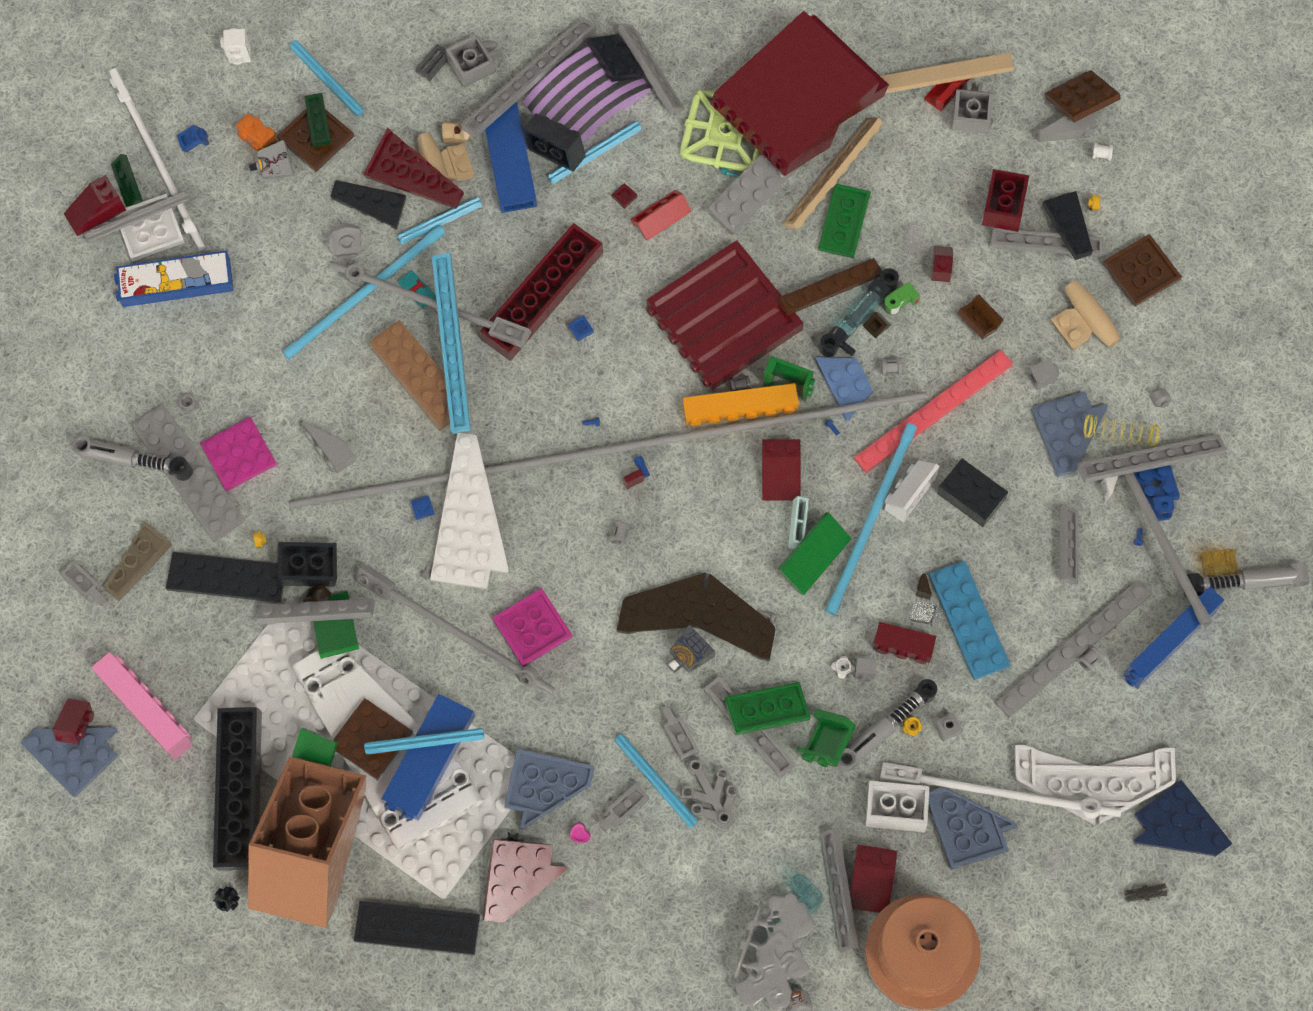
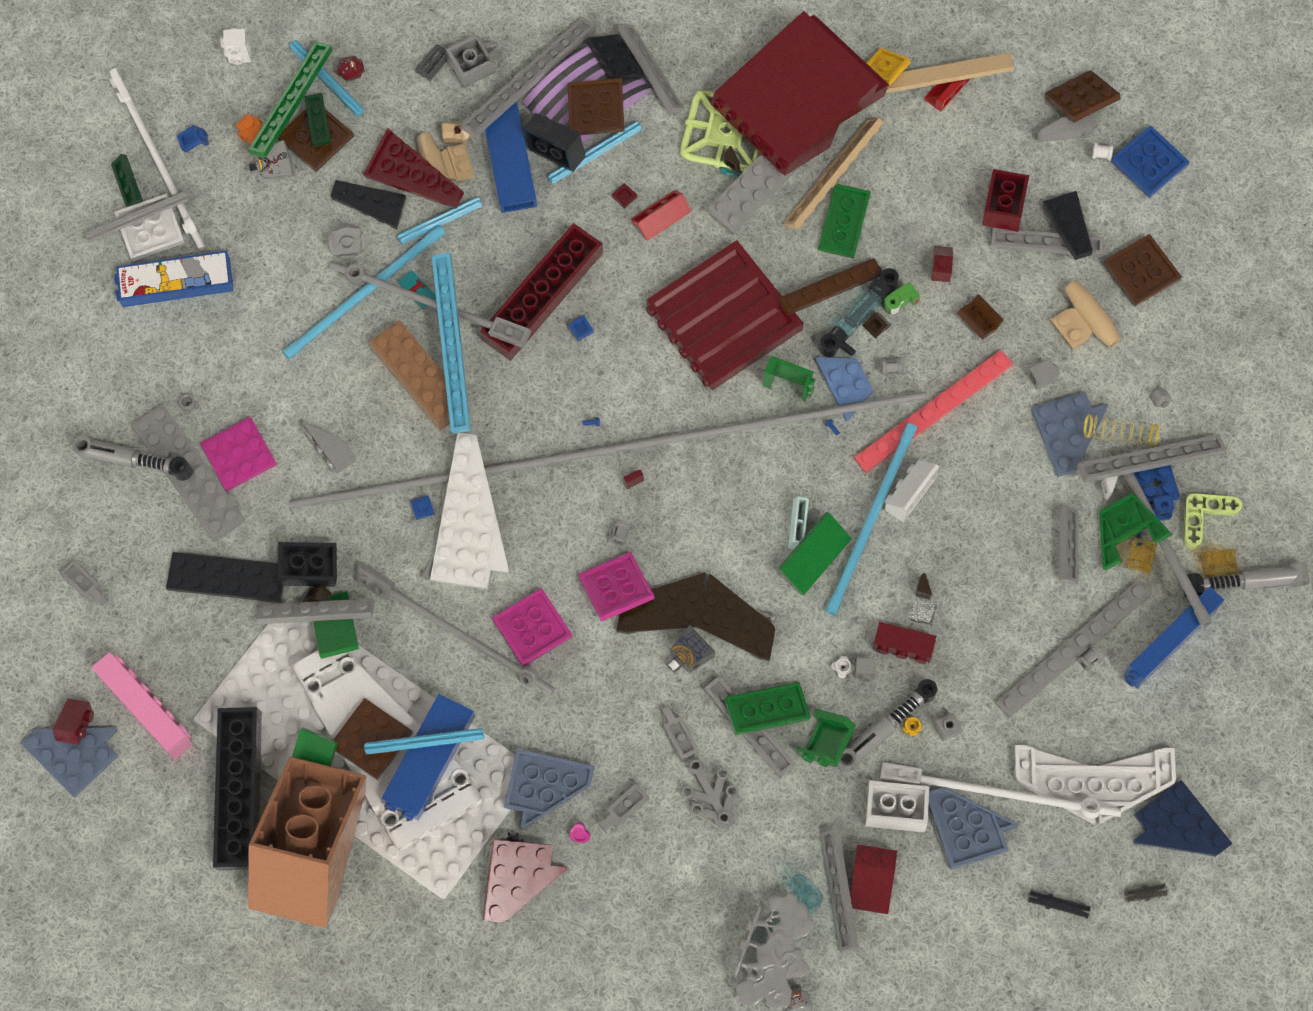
(94, 206): dark red slope -> none
(142, 555): dark tan wing -> none
(226, 899): black gear -> none
(259, 539): yellow plate -> none
(290, 99): none -> green plate
(350, 68): none -> dark red head
(417, 928): black plate -> none
(596, 106): none -> reddish brown plate
(616, 586): none -> dark pink plate
(639, 461): blue piece -> none
(656, 780): medium azure axle -> none
(731, 160): none -> dark brown slope
(740, 384): dark grey bush -> none
(740, 404): light orange brick -> none
(781, 469): dark red slope -> none
(888, 64): none -> yellow tile
(917, 975): nougat piece -> none
(969, 620): dark azure plate -> none
(972, 110): light grey hinge -> none
(972, 492): black brick -> none
(1058, 904): none -> black pin
(1094, 202): yellow plate -> none
(1123, 521): none -> green wing
(1142, 555): none -> clear yellow piece
(1150, 161): none -> blue plate
(1190, 511): none -> yellowish green beam

